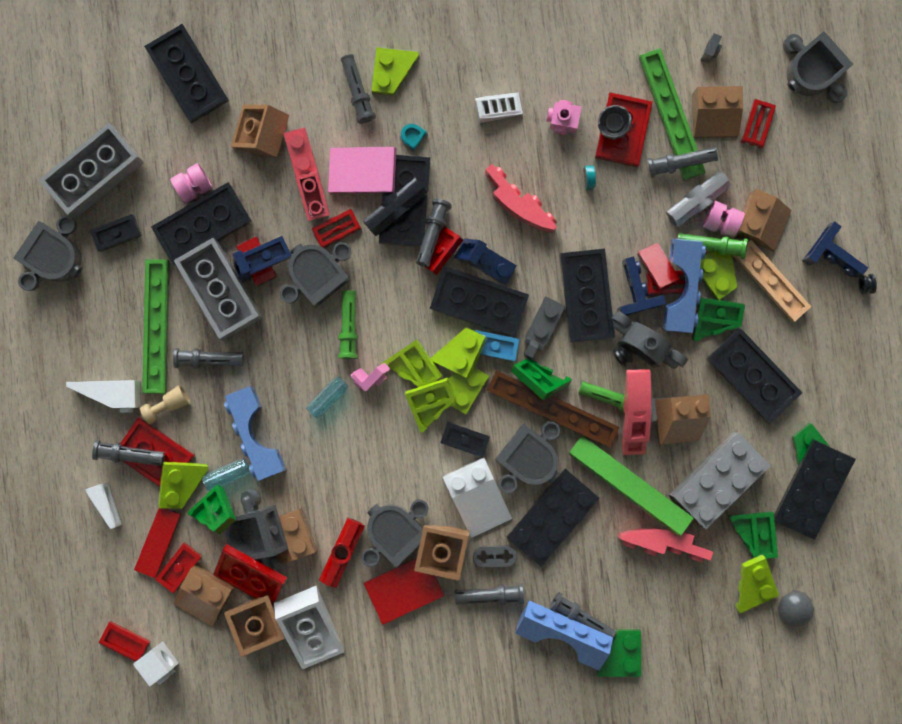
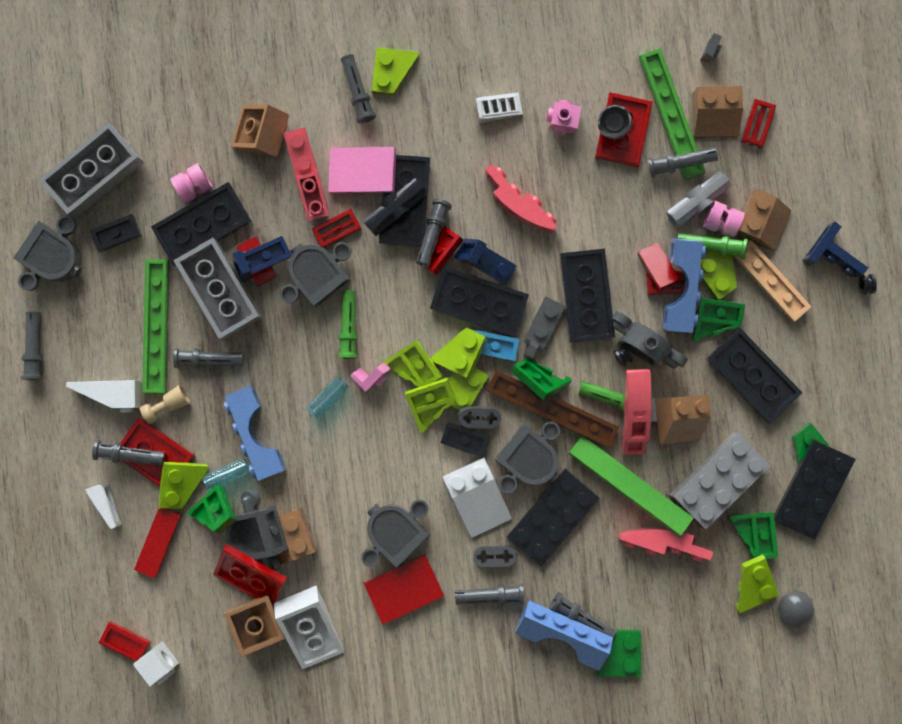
(32, 343): none -> dark grey pin
(178, 567): red plate -> none
(186, 73): black plate -> none
(203, 595): medium nougat slope -> none
(335, 565): red piece -> none
(412, 135): teal tile -> none
(442, 551): medium nougat slope -> none
(478, 411): none -> dark grey beam
(589, 177): teal tile -> none
(638, 290): dark blue bracket -> none
(816, 67): dark grey piece -> none

